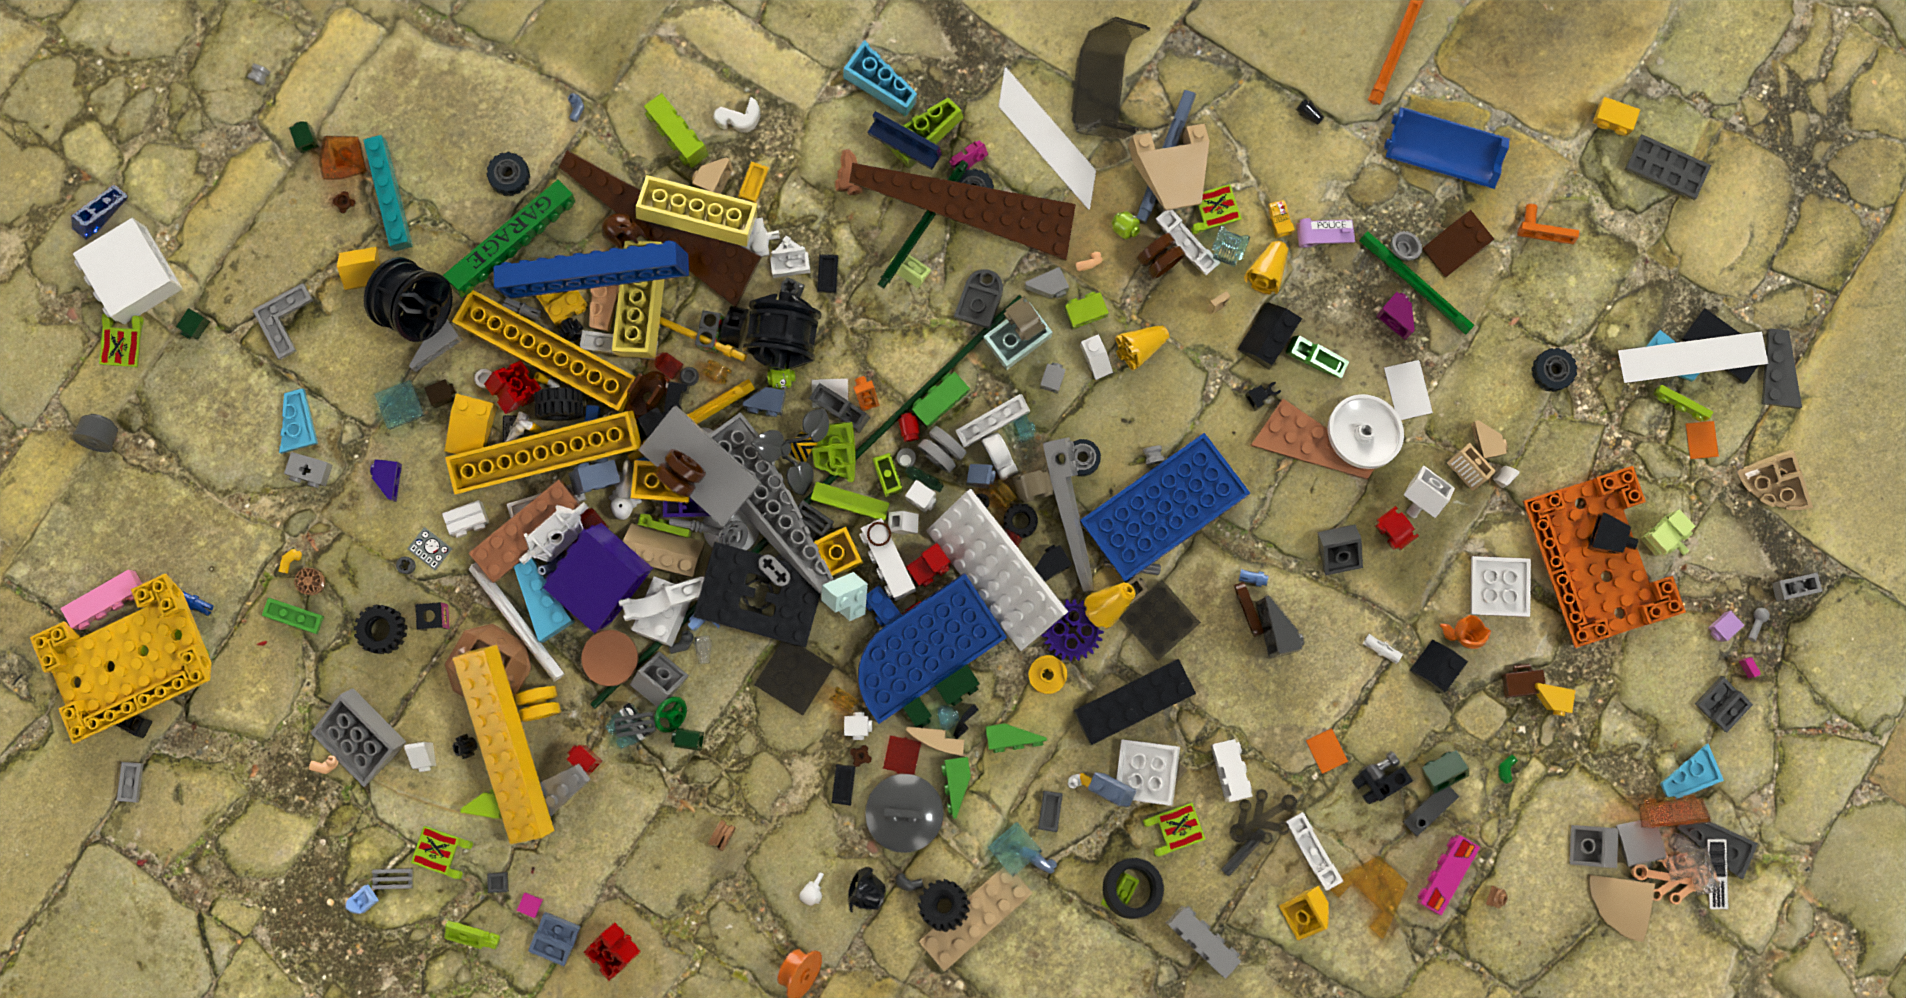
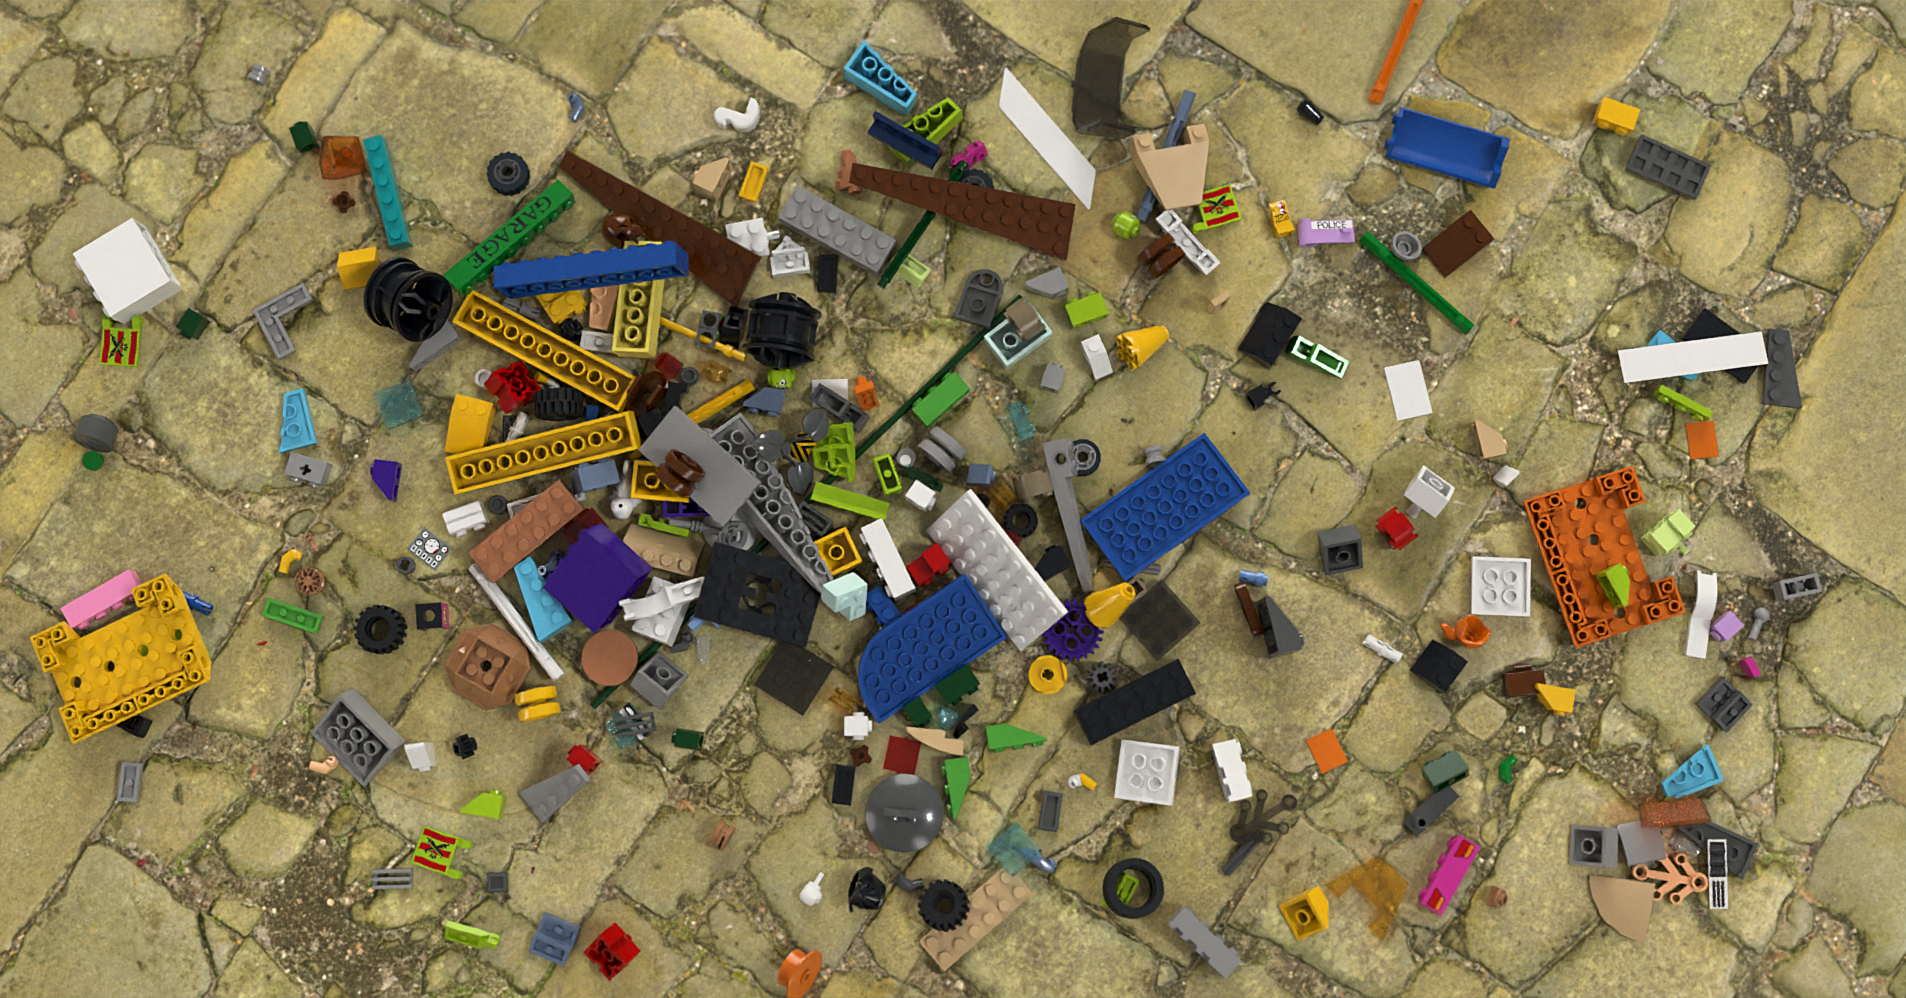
(93, 461): none -> green tile
(97, 212): clear blue slope -> none
(361, 900): light blue plate -> none
(440, 393): dark brown brick -> none
(498, 504): none -> dark grey tile
(503, 744): yellow brick -> none
(529, 905): dark pink tile -> none
(531, 426): white arm -> none
(563, 521): white plate -> none
(673, 716): green piece -> none
(676, 130): lime wedge -> none
(696, 210): light yellow brick -> none
(777, 567): light grey beam -> none
(791, 286): dark grey piece -> none
(837, 231): none -> light grey brick
(879, 523): reddish brown piece -> none
(903, 522): white brick -> none
(909, 427): red brick -> none
(993, 420): white plate -> none
(999, 456): white animal -> none
(1091, 263): light nougat arm -> none
(1105, 683): none -> dark grey gear
(1112, 789): sand blue brick -> none
(1179, 828): flag -> none
(1229, 246): clear light blue piece -> none
(1268, 269): yellow cone -> none
(1302, 438): nougat wing -> none
(1314, 852): white slope -> none
(1365, 431): white dish -> none
(1380, 784): black hips -> none
(1398, 315): magenta slope -> none
(1471, 467): tan brick -> none
(1544, 232): orange piece -> none
(1562, 361): black wheel -> none
(1611, 535): black torso -> none
(1615, 584): none -> lime slope
(1694, 865): clear brick -> none
(1701, 615): none -> white piece
(1777, 481): tan brick -> none

